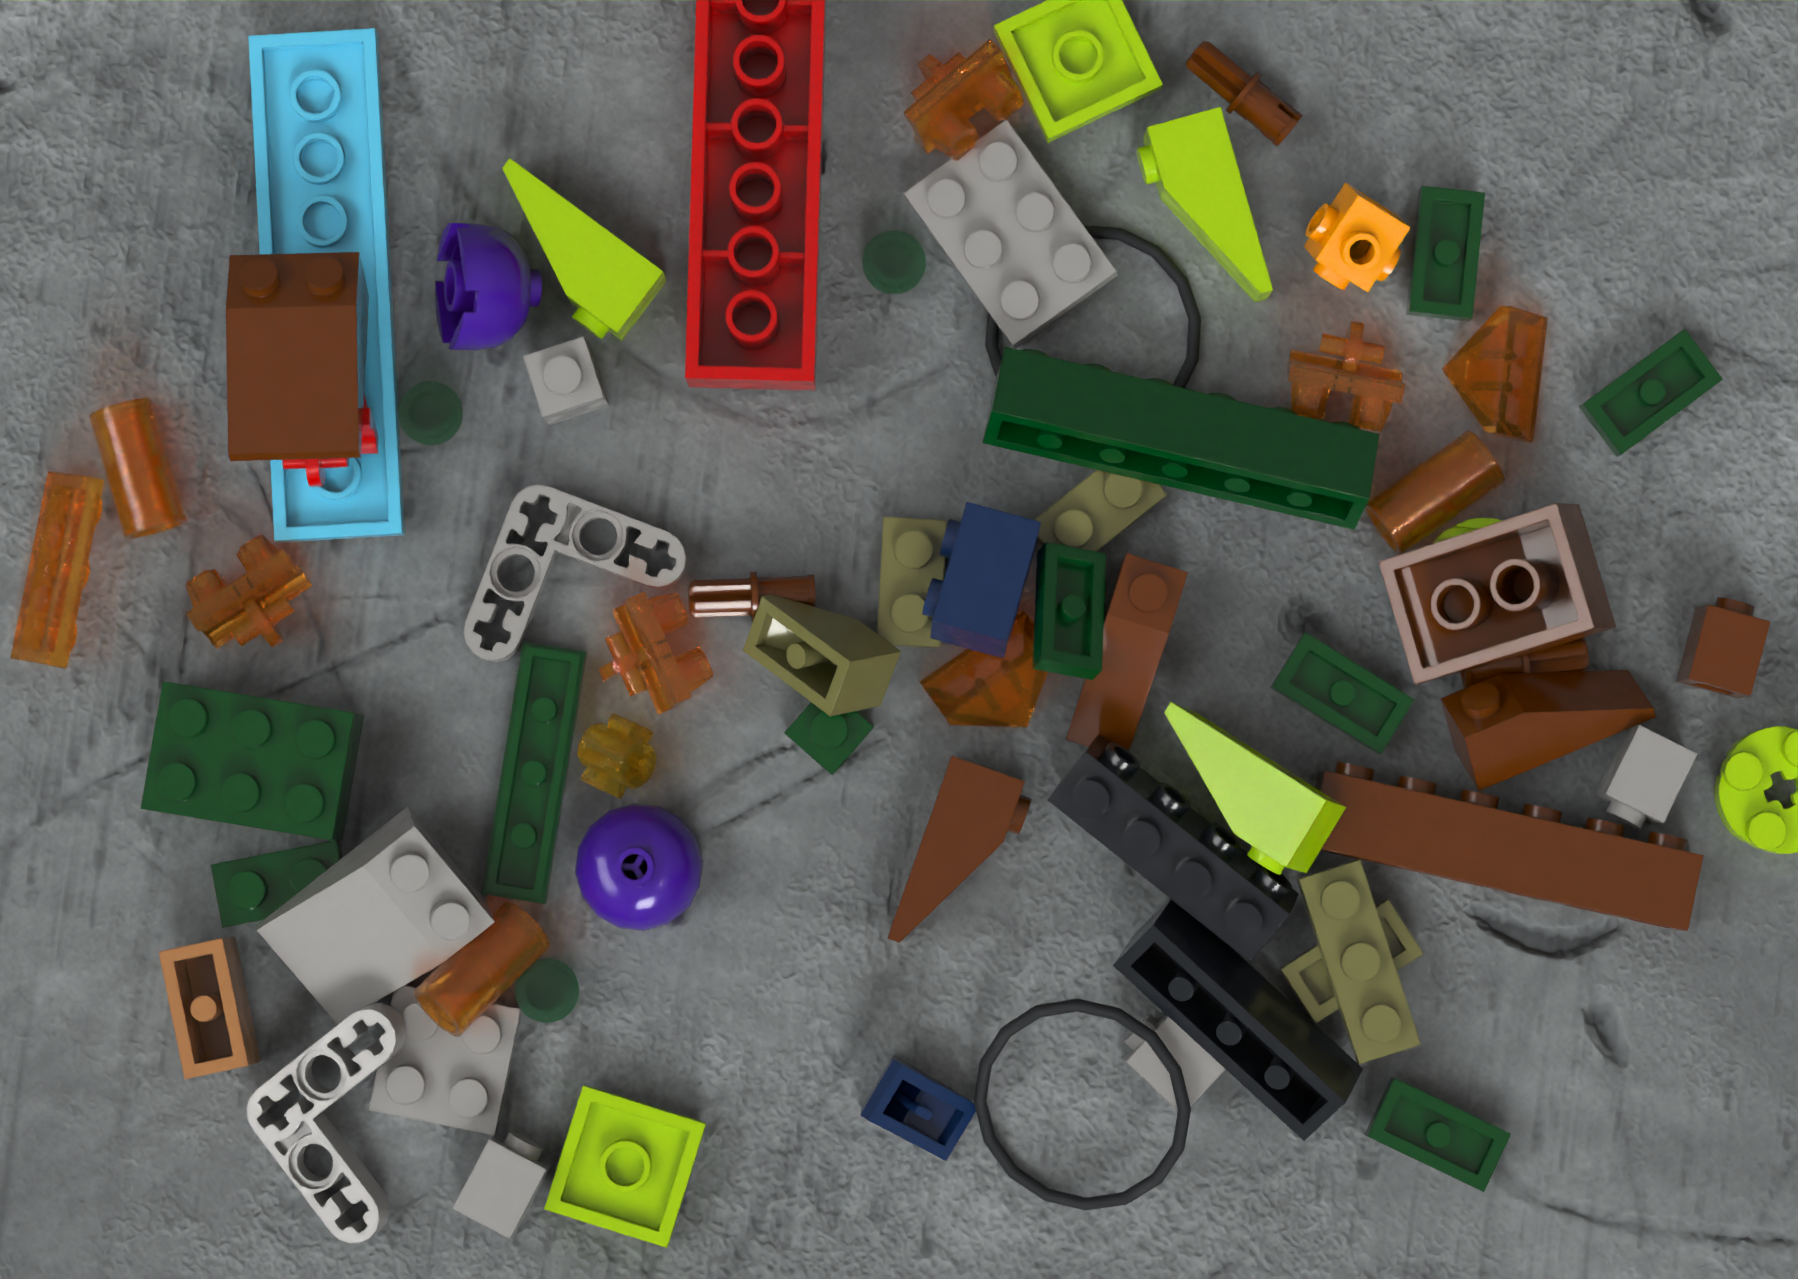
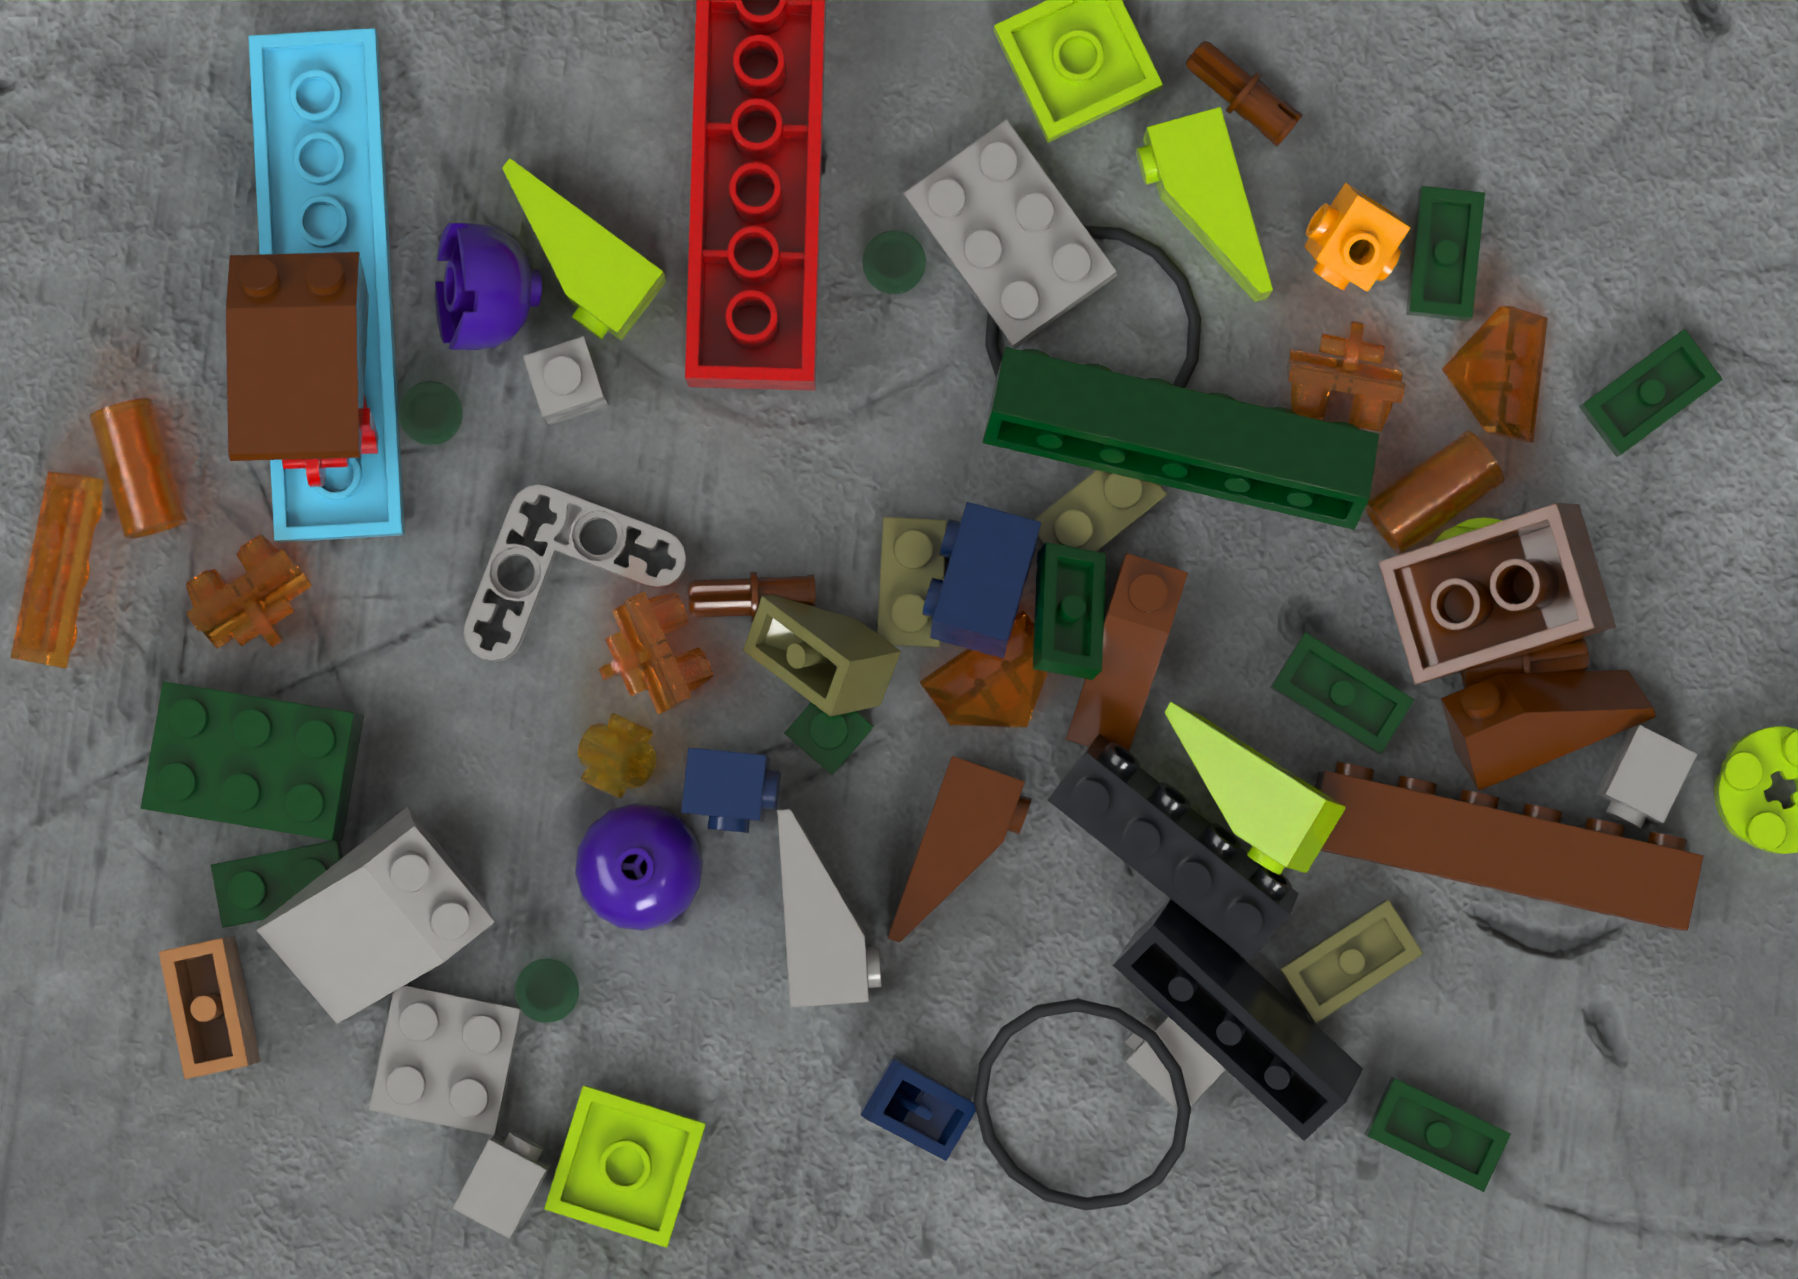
(309, 1124): light grey beam -> none
(482, 970): clear orange pin -> none
(534, 773): dark green tile -> none
(729, 788): none -> dark blue brick
(823, 936): none -> light grey slope
(956, 94): clear orange hips -> none
(1358, 961): olive plate -> none
(1724, 648): reddish brown brick -> none

